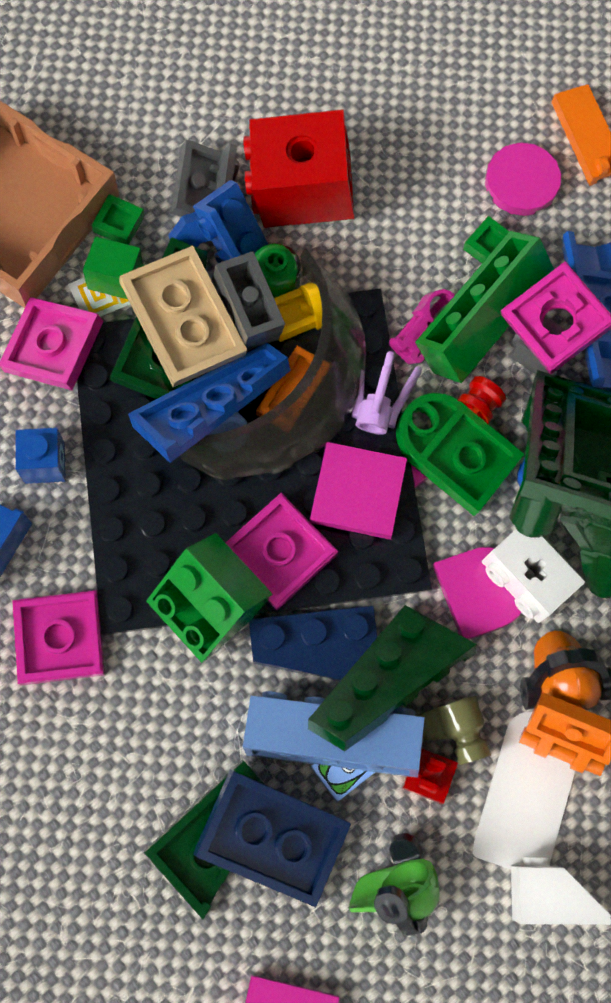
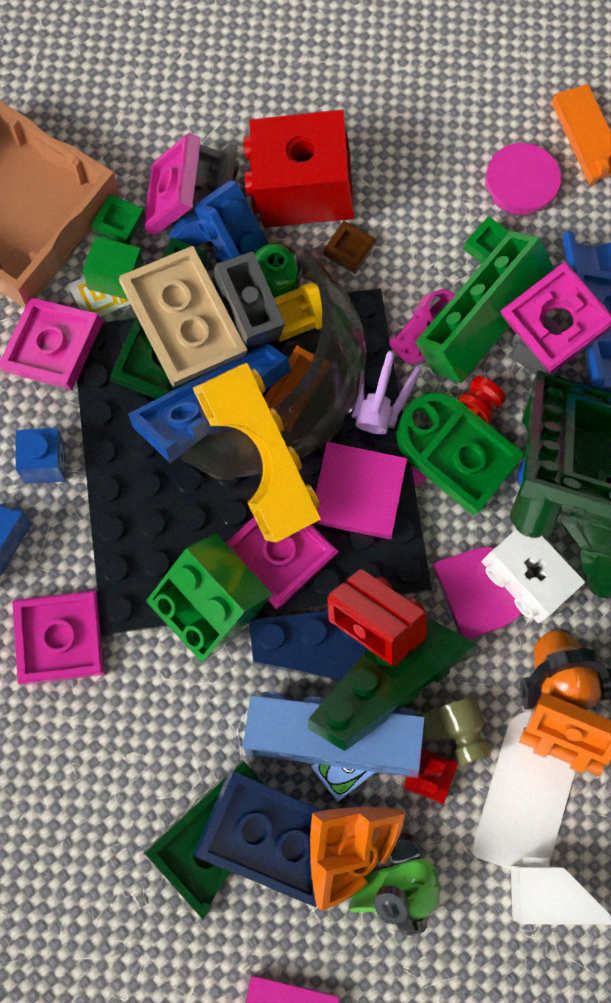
(172, 184): none -> dark pink tile
(282, 500): none -> yellow arch
(347, 848): none -> orange brick
(349, 247): none -> reddish brown tile
(378, 616): none -> red brick

